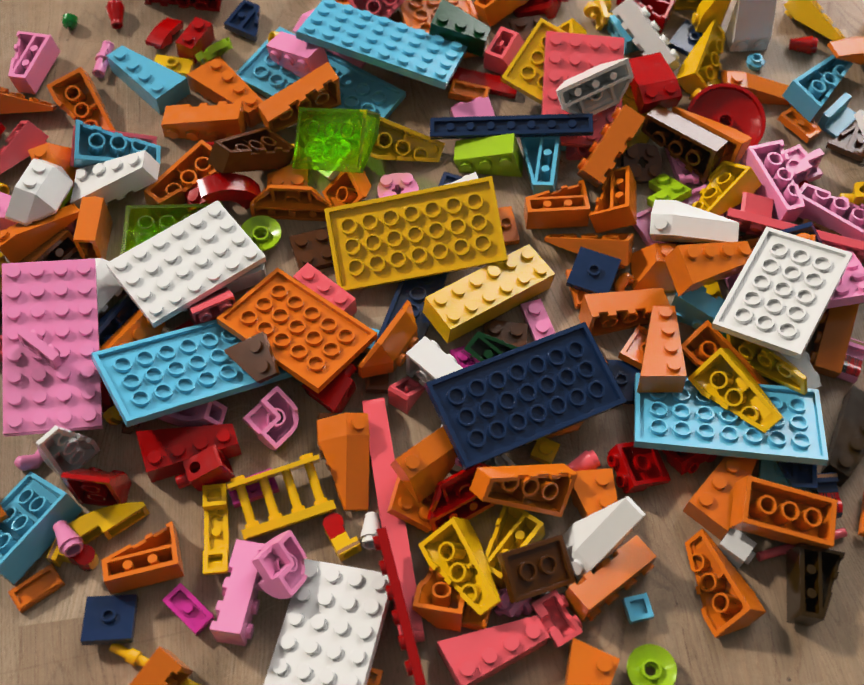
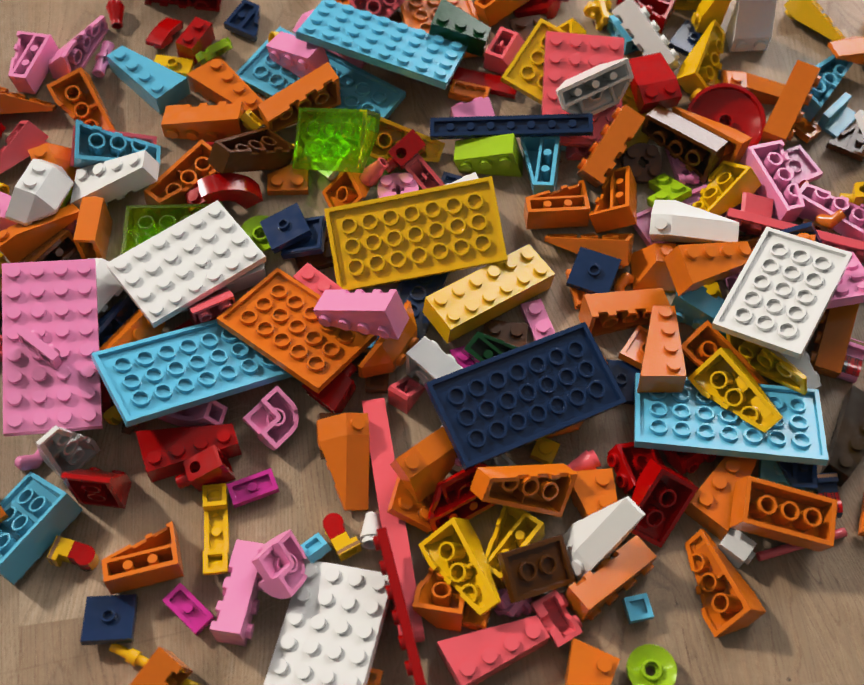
(36, 588): orange tile -> none
(67, 539): bright pink cone -> none
(69, 20): green hinge -> none
(79, 49): none -> bright pink wedge
(108, 520): yellow slope -> none
(251, 121): none -> yellow plate
(255, 357): reddish brown wing -> none
(276, 520): yellow fence -> none
(285, 228): none -> dark blue plate
(290, 203): orange wedge -> none
(311, 245): none -> dark blue plate
(315, 547): none -> medium azure plate
(363, 312): none -> bright pink wedge
(373, 172): none -> coral cone
(410, 146): none -> red torso
(422, 173): none -> coral slope
(508, 226): orange plate -> none
(663, 498): none -> red slope
(755, 61): medium azure plate -> none
(791, 103): none -> orange wedge
(804, 44): red cone -> none
(806, 164): bright pink slope -> none
(810, 582): dark brown wedge -> none
(830, 221): none -> orange arm

